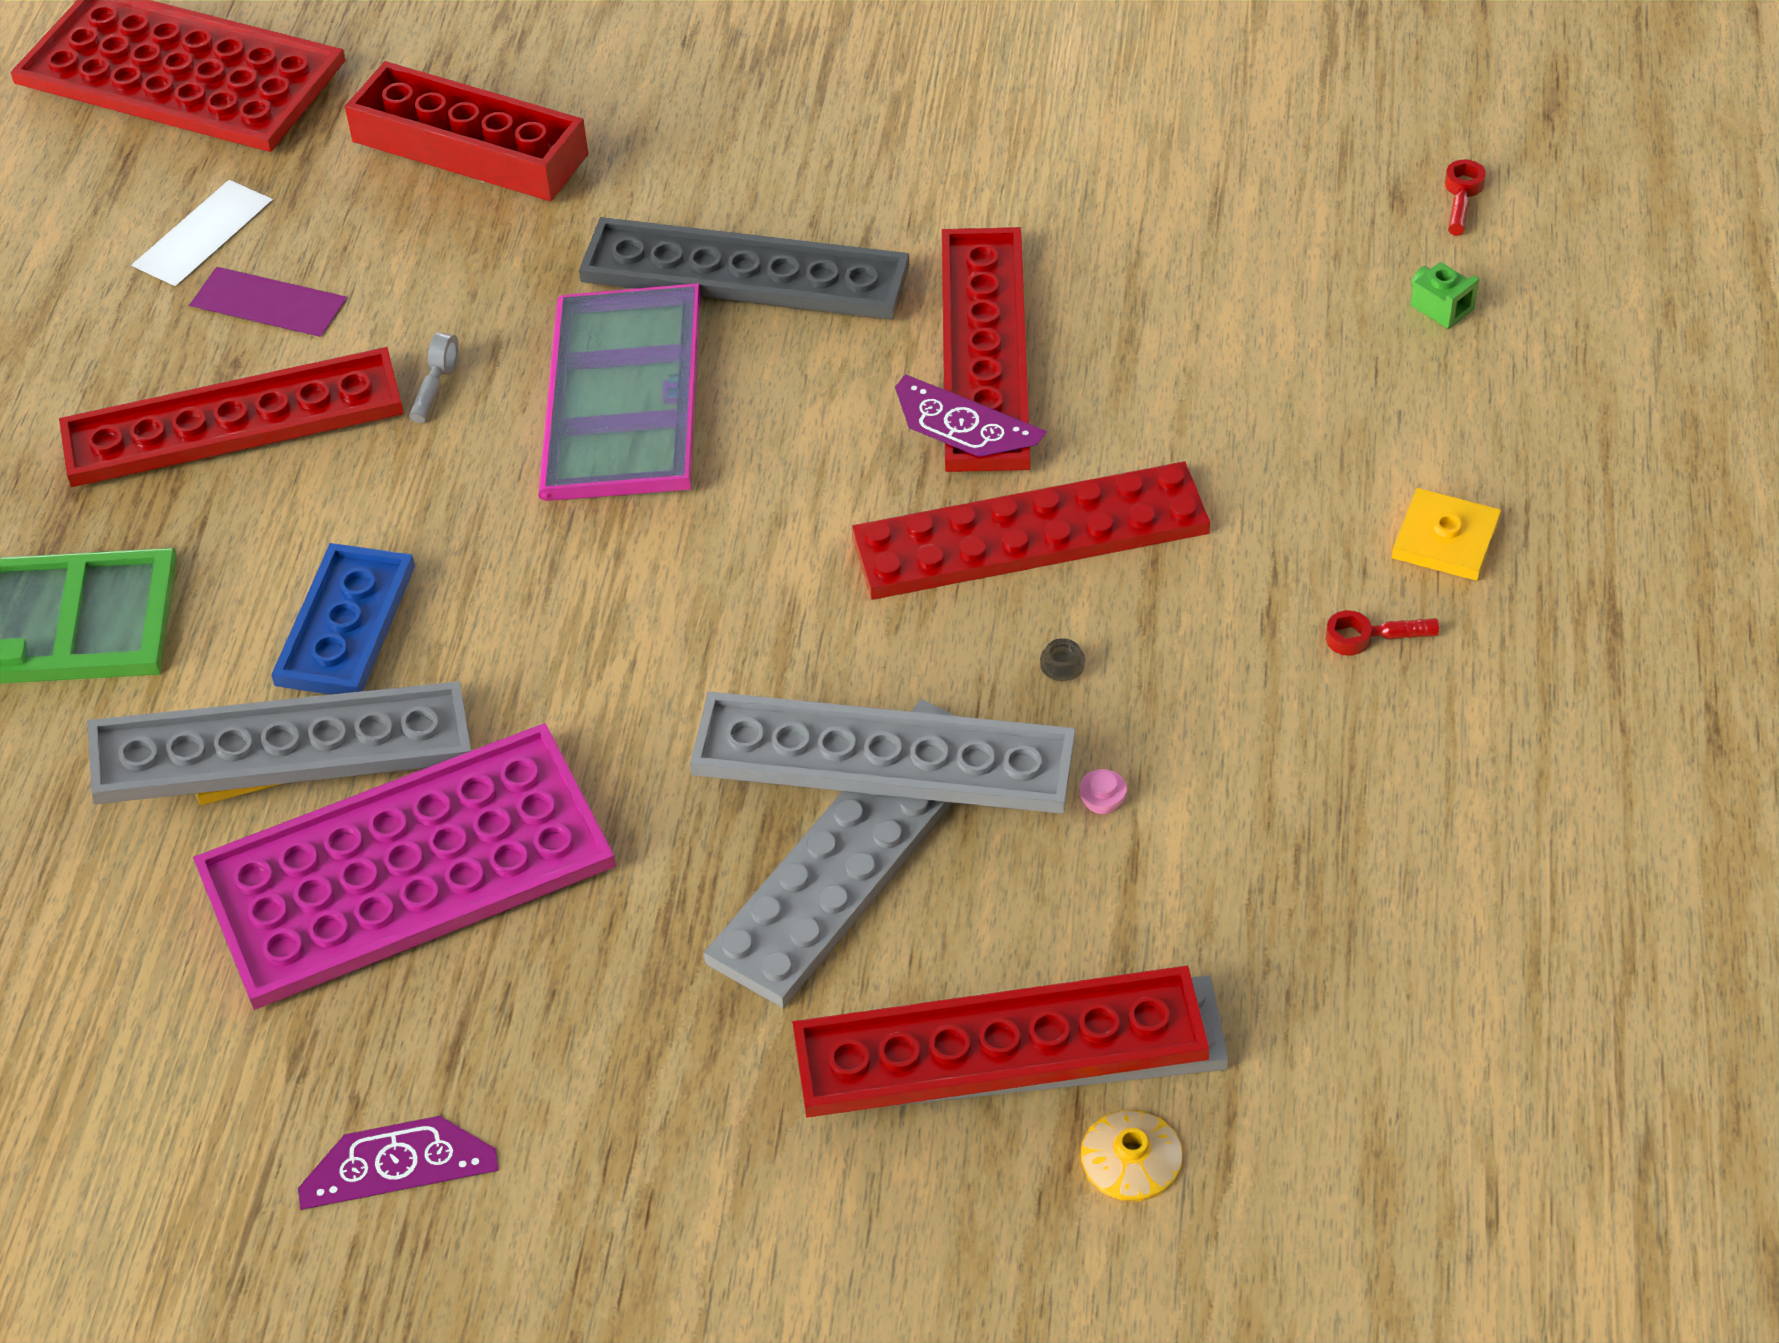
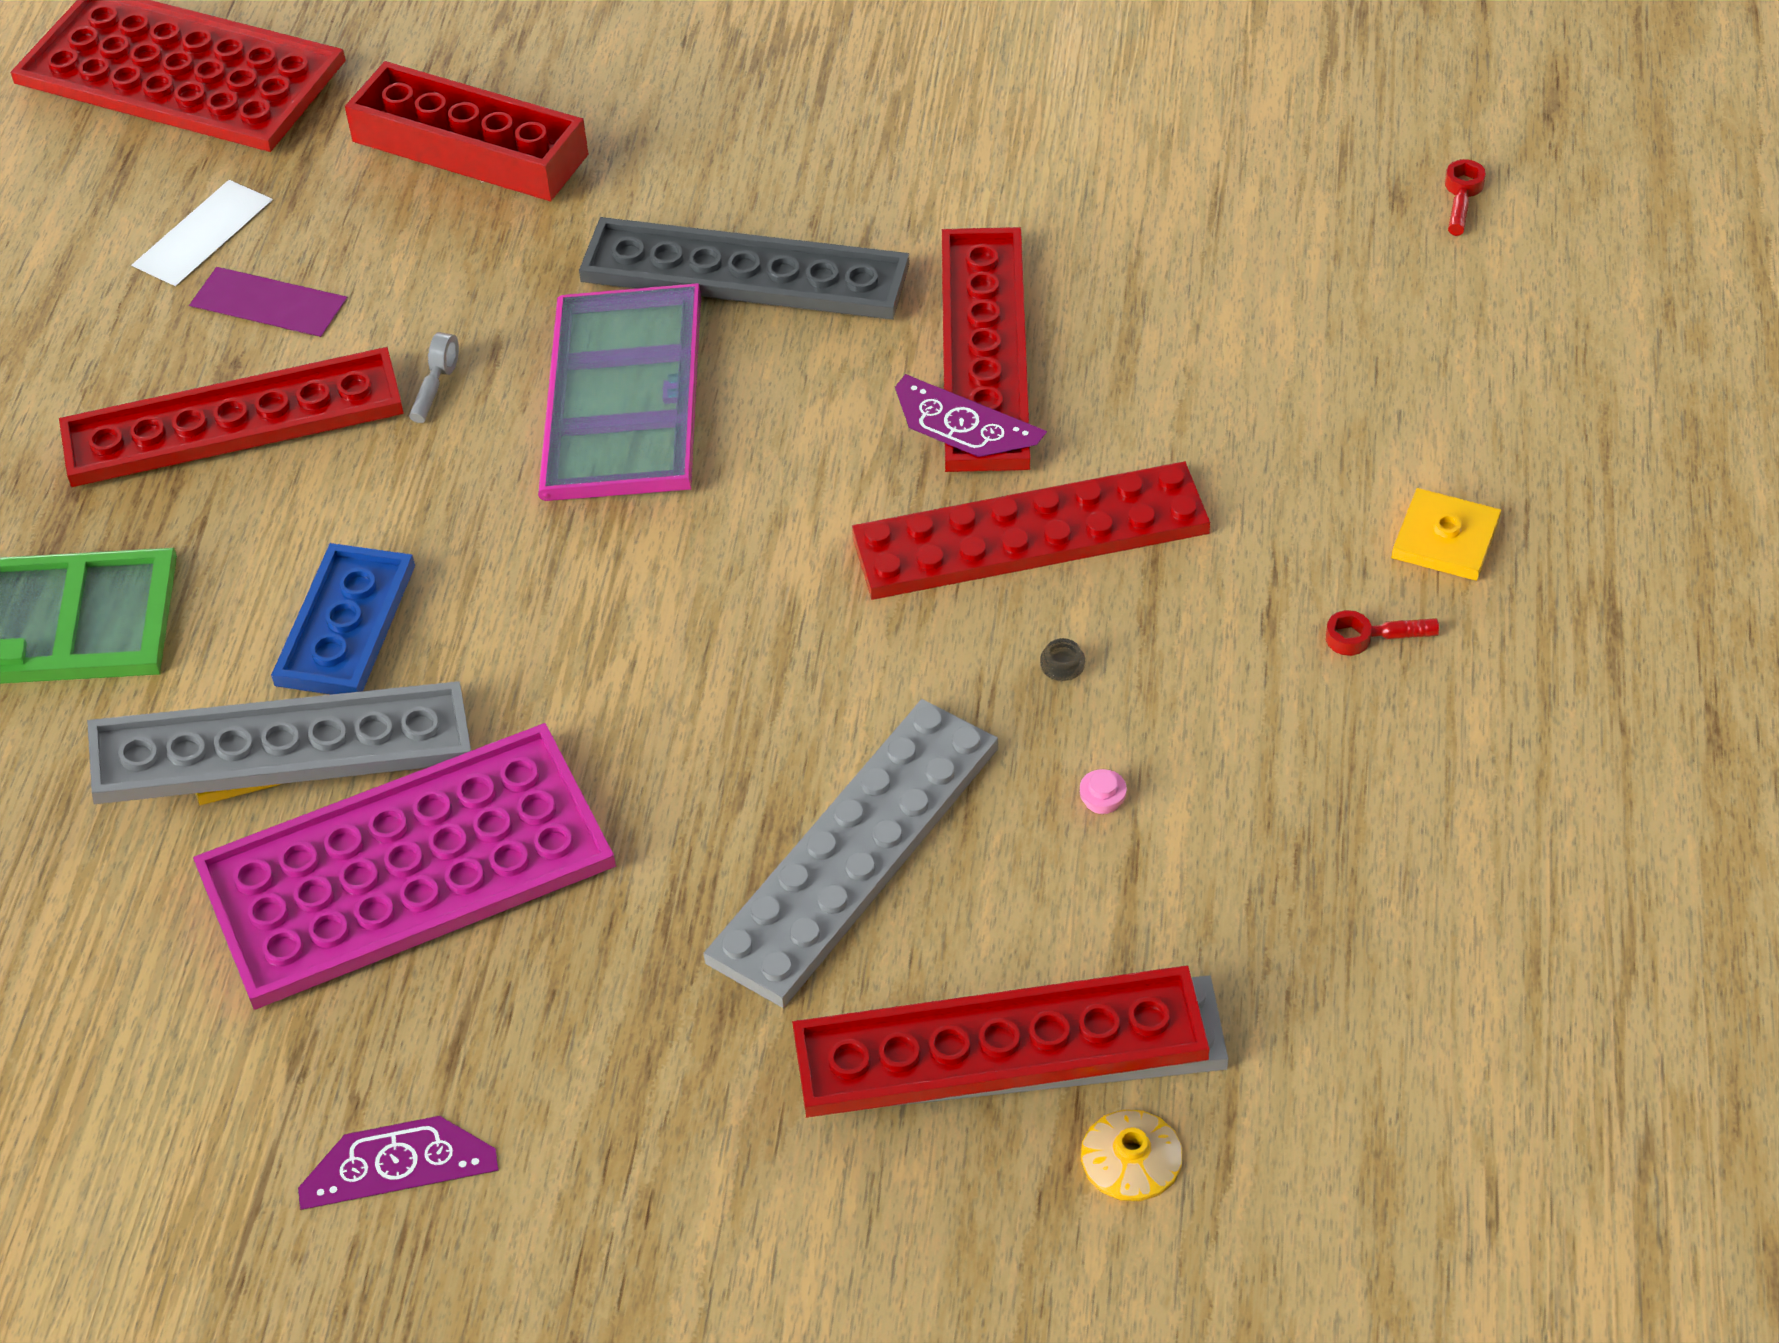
(884, 752): light grey plate -> none
(1443, 294): bright green brick -> none

